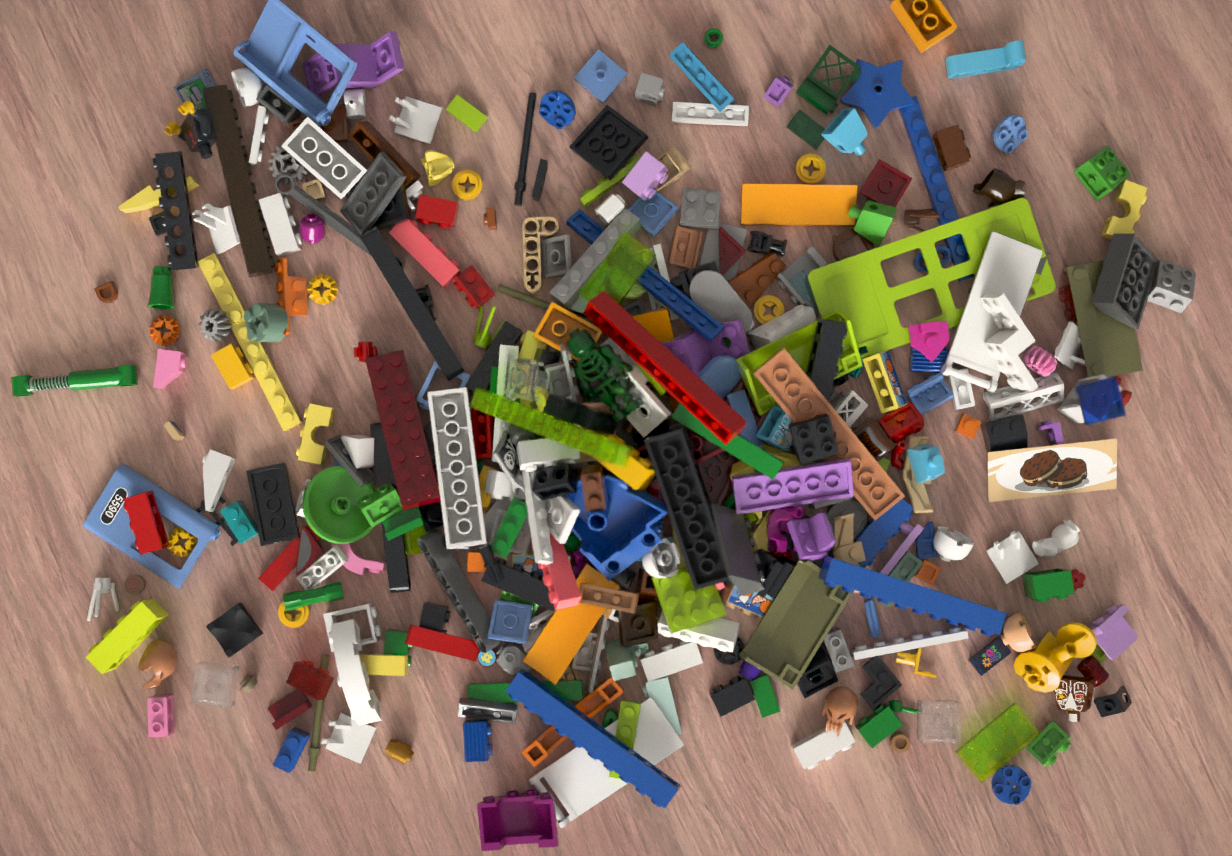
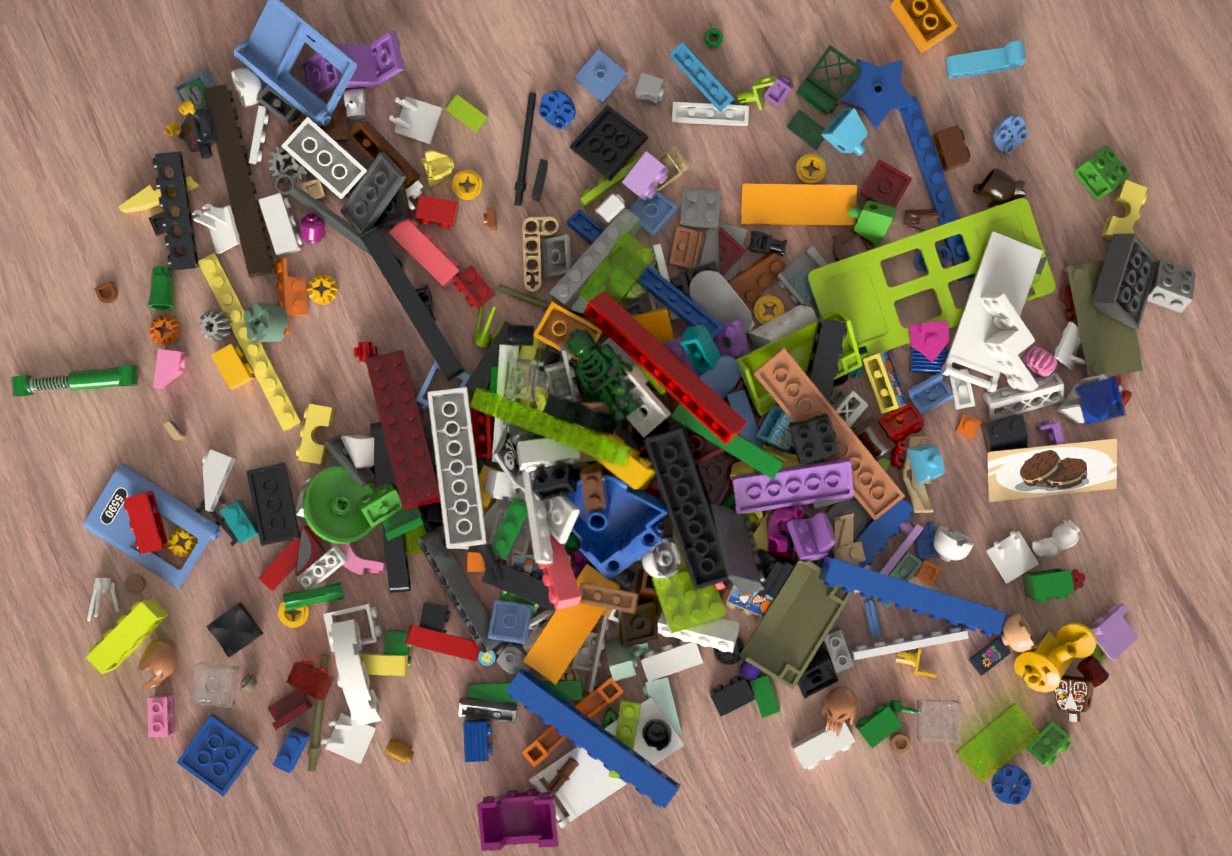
(217, 755): none -> blue plate
(520, 335): none -> black piece
(563, 775): none -> reddish brown axle
(657, 734): none -> black hair
(700, 348): none -> teal brick
(756, 94): none -> lime bracket
(884, 682): black plate -> none
(1113, 703): black bracket -> none

